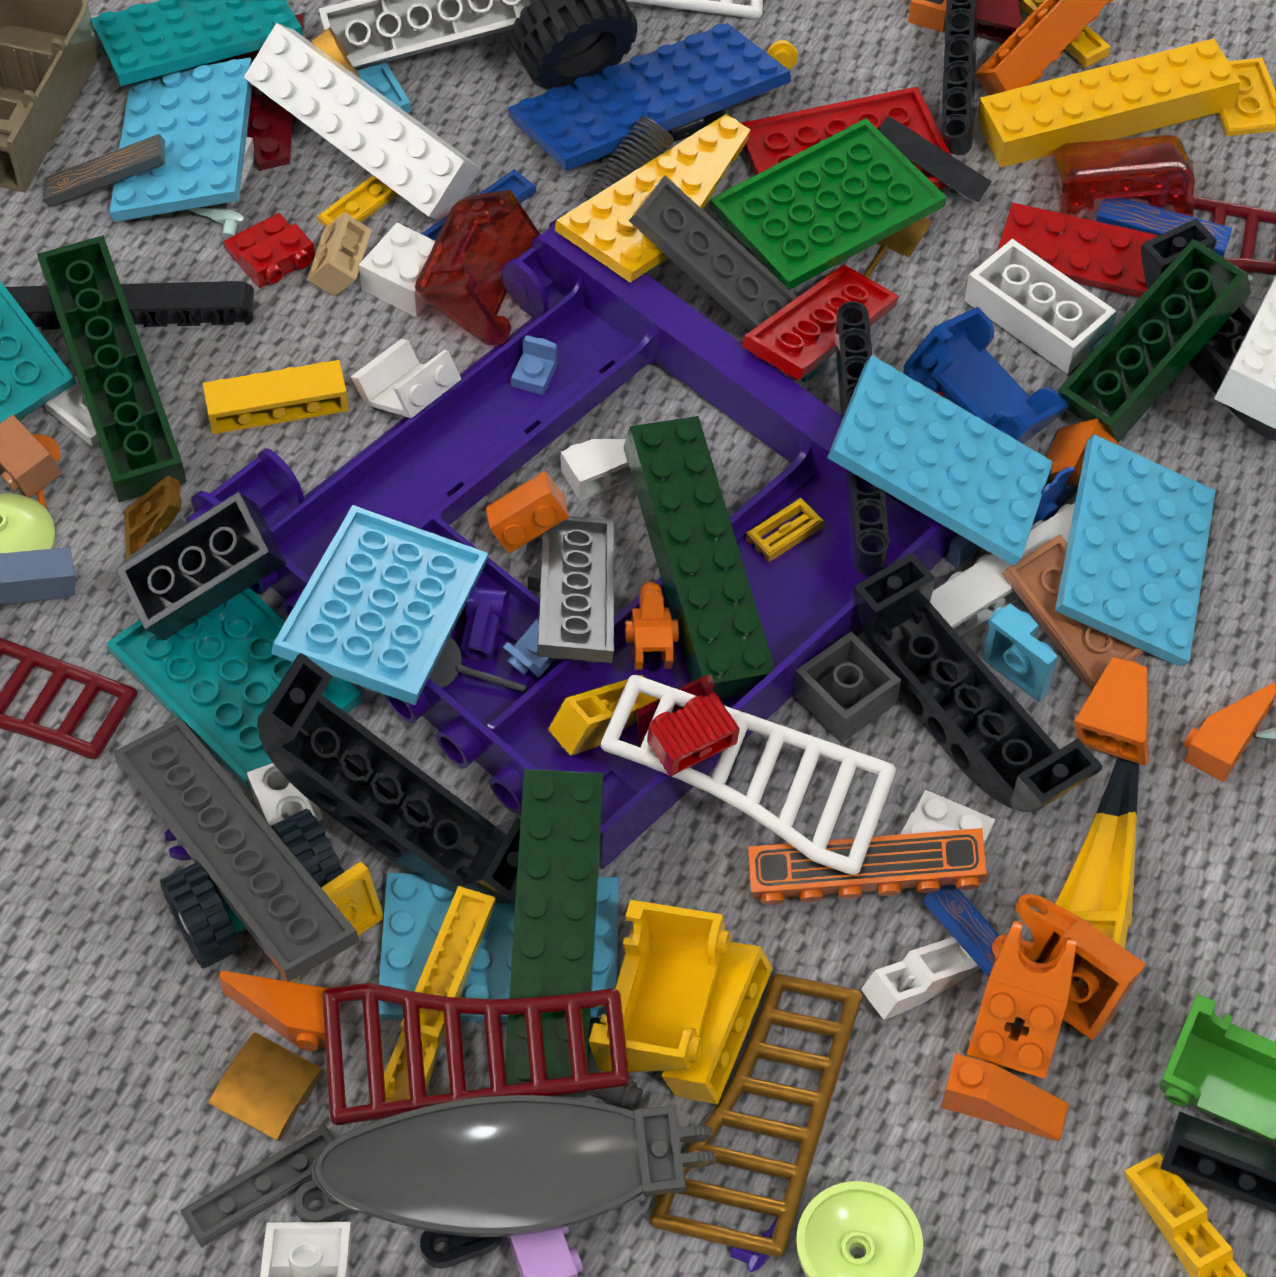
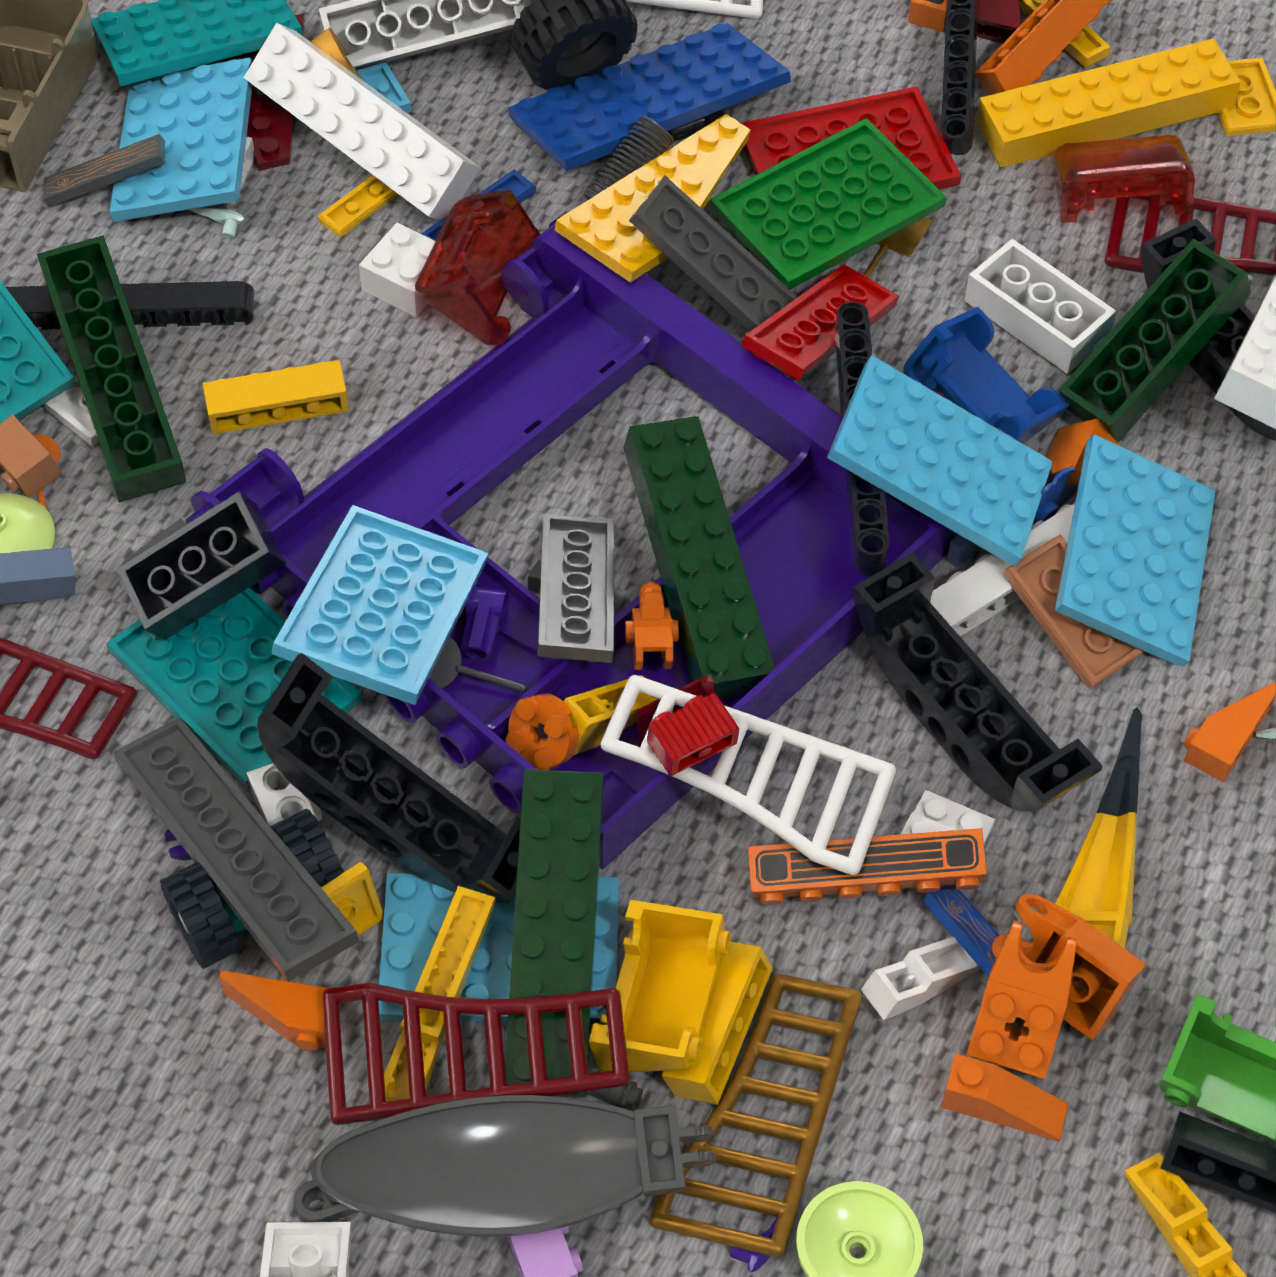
(151, 514): pearl gold wing -> none
(255, 1189): dark grey tile -> none
(266, 1086): pearl gold slope -> none
(270, 250): red plate -> none
(339, 254): tan brick -> none
(401, 383): white panel -> none
(461, 1248): black plate -> none
(524, 653): medium blue bracket -> none
(525, 736): none -> orange plate
(527, 512): orange brick -> none
(535, 365): medium blue bracket -> none
(595, 466): white slope -> none
(784, 53): yellow plate -> none
(788, 534): yellow tile -> none
(846, 687): dark grey brick -> none
(935, 160): black sticker -> none
(1017, 653): medium azure plate -> none
(1081, 248): red plate -> none
(1118, 712): orange slope -> none
(1155, 220): blue tile -> none

